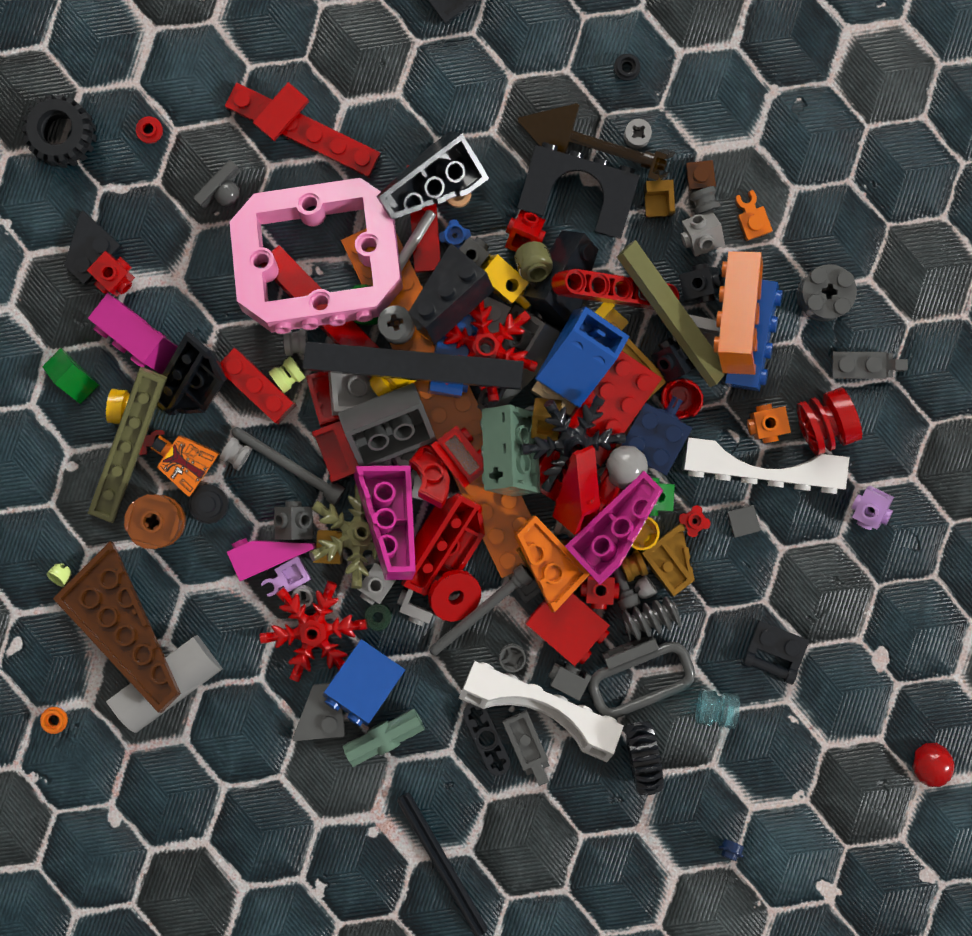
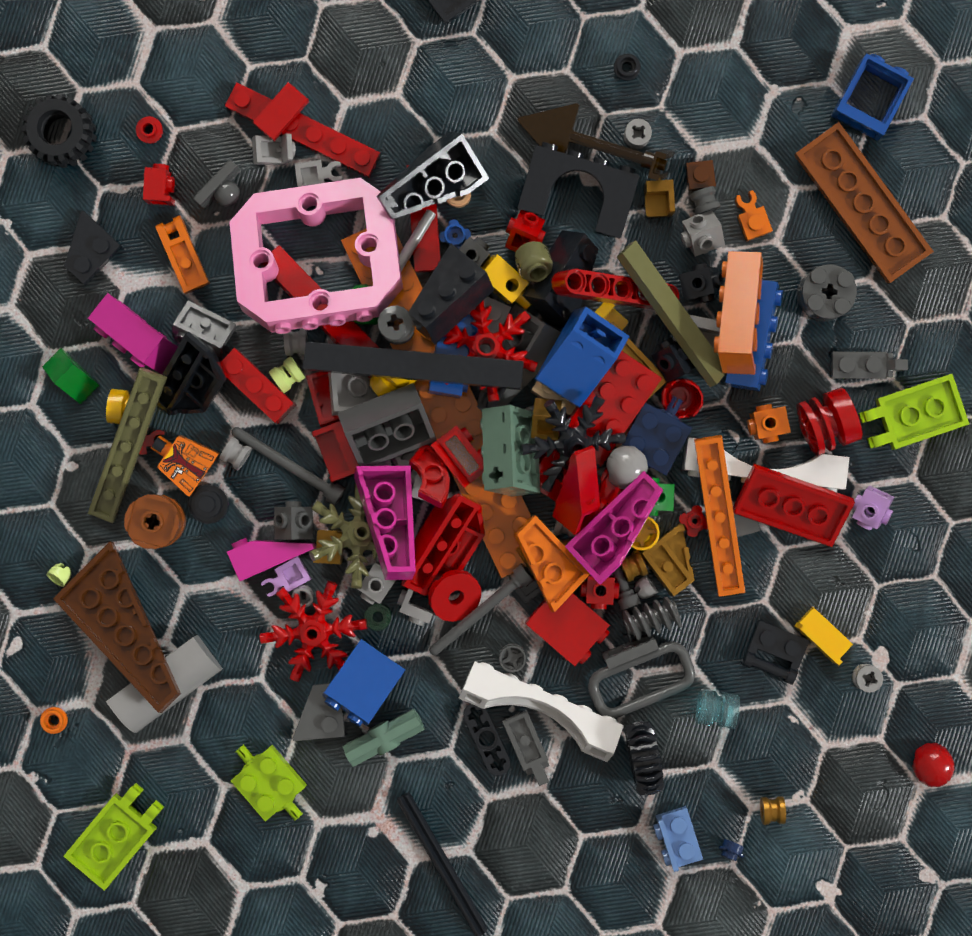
(111, 274): red brick -> none
(113, 838): none -> lime tile
(158, 185): none -> red brick
(182, 255): none -> orange plate
(206, 325): none -> bracket
(268, 782): none -> lime plate
(273, 153): none -> light grey bracket
(314, 173): none -> light grey plate
(568, 680): dark grey brick -> none
(678, 837): none -> medium blue bracket
(719, 515): none -> orange plate
(772, 810): none -> pearl gold wheel
(793, 505): none -> red tile
(823, 635): none -> yellow panel
(861, 121): none -> blue window
(861, 675): none -> light grey wheel
(863, 203): none -> dark orange plate
(917, 413): none -> lime tile

